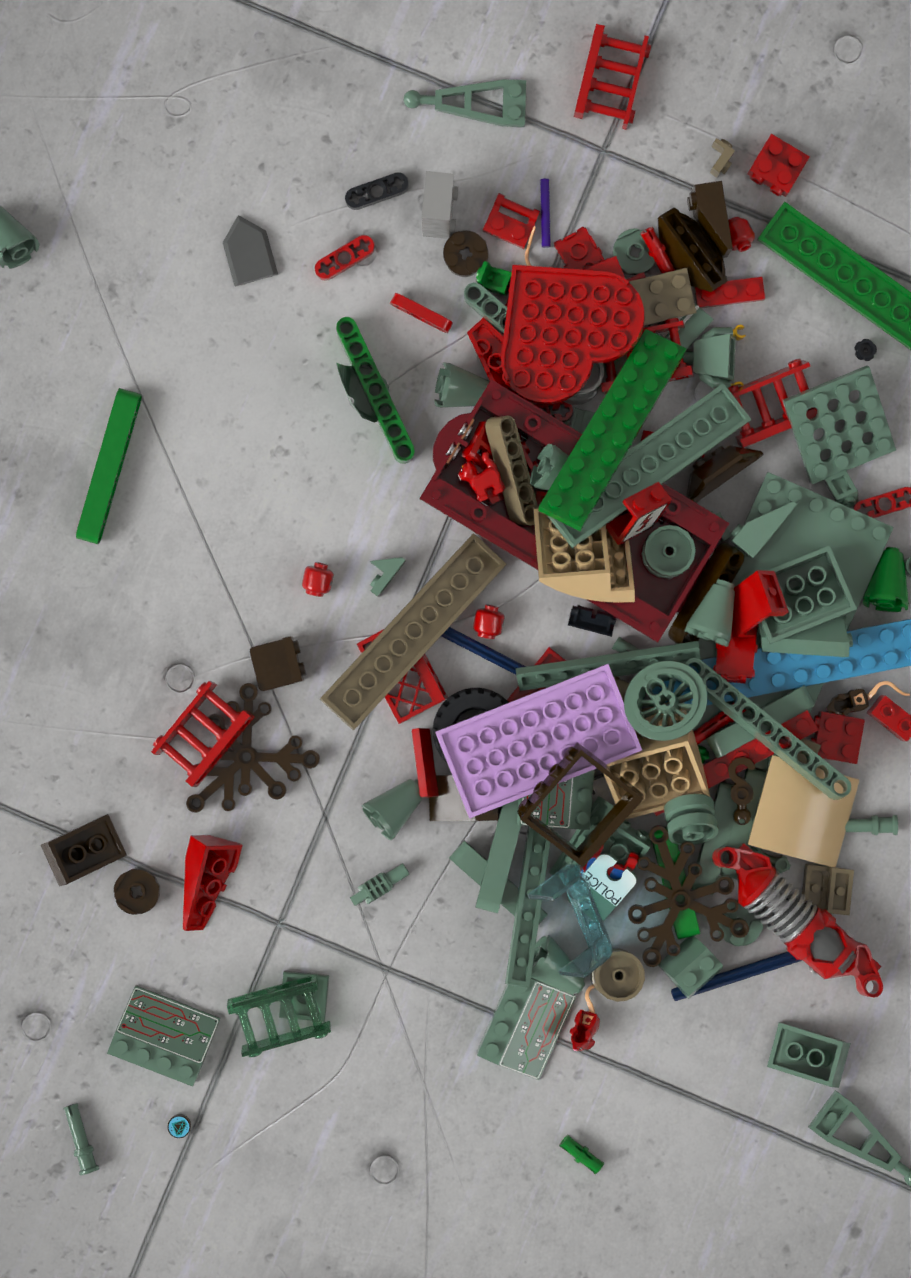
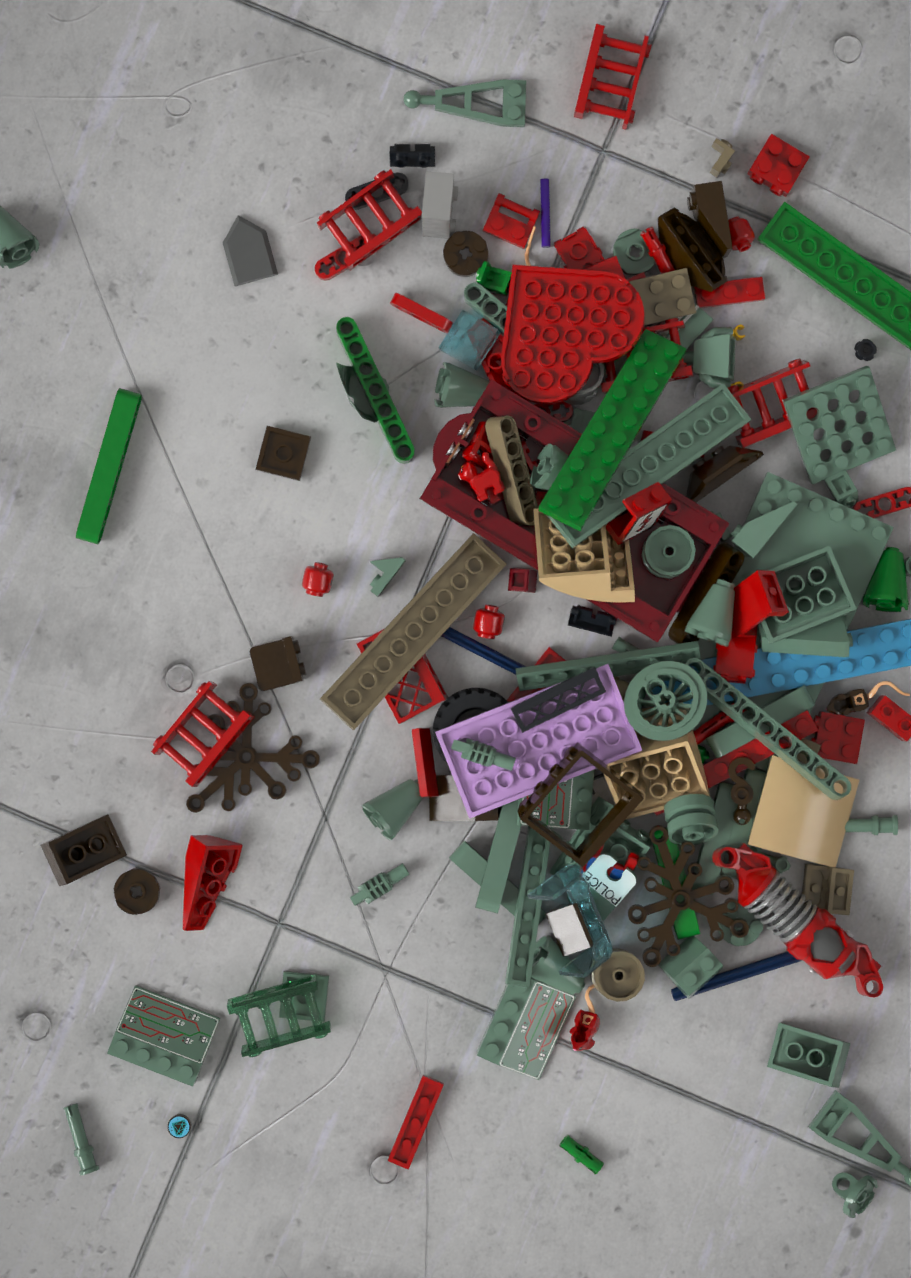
(283, 453): none -> dark brown plate
(390, 228): none -> red fence
(402, 156): none -> black hinge
(415, 1122): none -> red plate
(469, 340): none -> clear light blue plate
(483, 754): none -> sand green hinge
(522, 580): none -> dark red slope
(554, 691): none -> black fence
(569, 928): none -> slope
(858, 1194): none -> sand green tile

